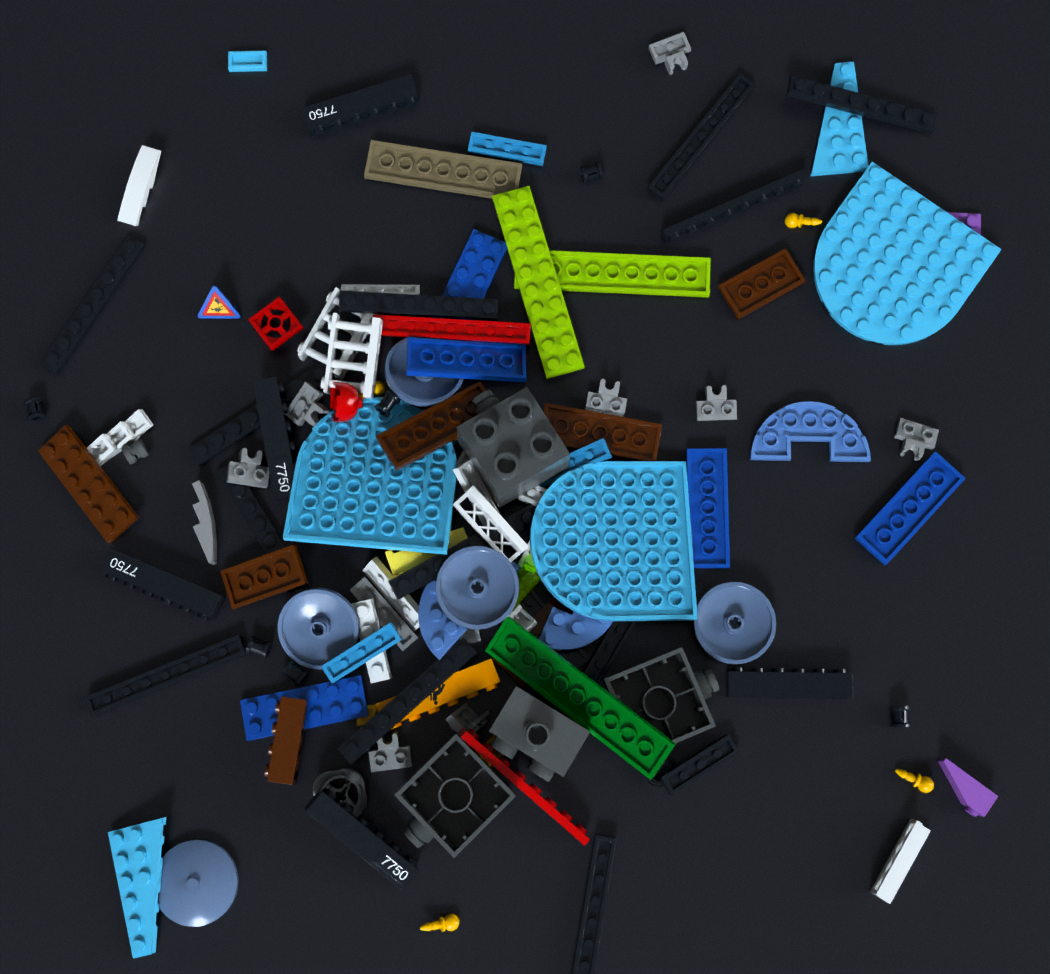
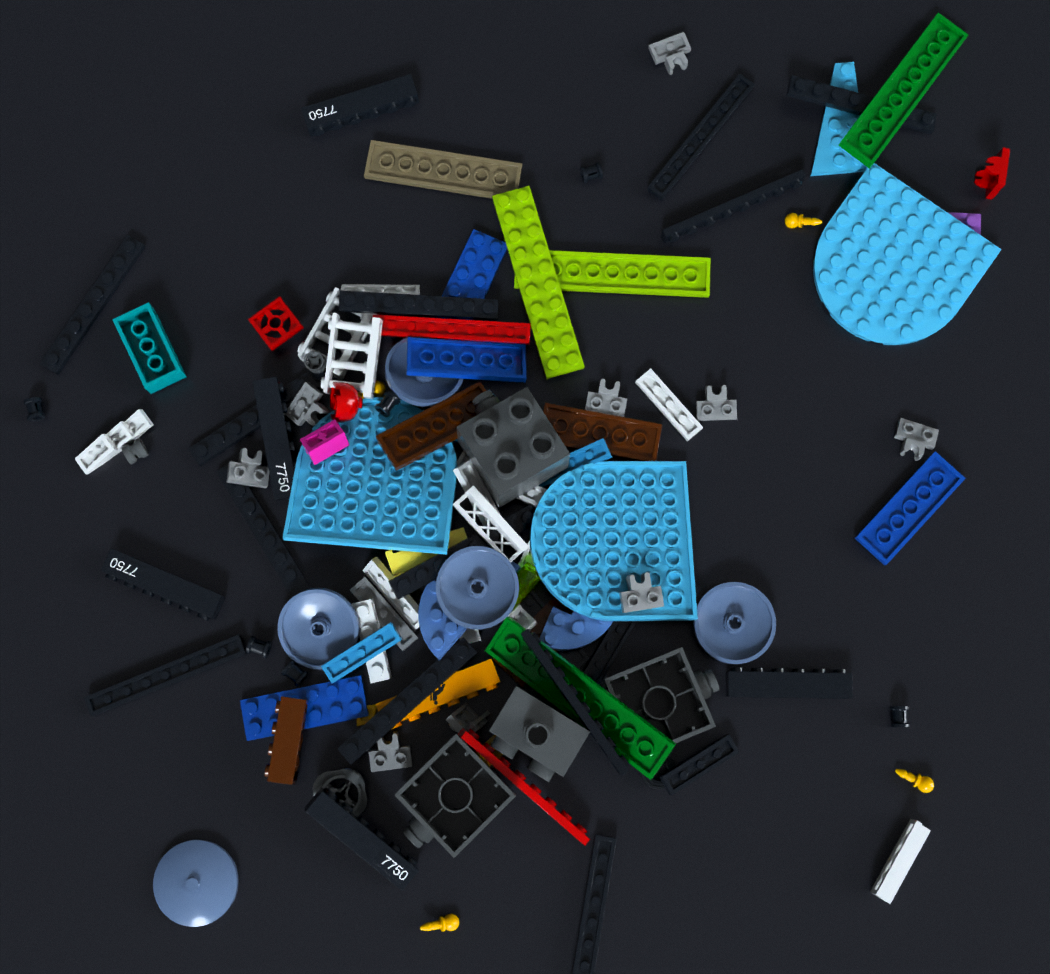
(88, 484): reddish brown plate -> none
(138, 185): white slope -> none
(139, 875): medium azure wing -> none
(149, 348): none -> teal brick
(206, 528): light grey slope -> none
(218, 306): piece -> none
(247, 61): medium azure tile -> none
(264, 577): reddish brown plate -> none
(312, 362): none -> dark grey wheel
(324, 442): none -> dark pink hinge
(507, 148): dark azure plate -> none
(580, 708): none -> black plate
(640, 595): none -> light grey plate
(669, 404): none -> white plate
(708, 507): blue plate -> none
(761, 284): reddish brown plate -> none
(810, 423): medium blue plate -> none
(903, 90): none -> green plate
(968, 790): medium lavender slope -> none
(994, 176): none -> red piece

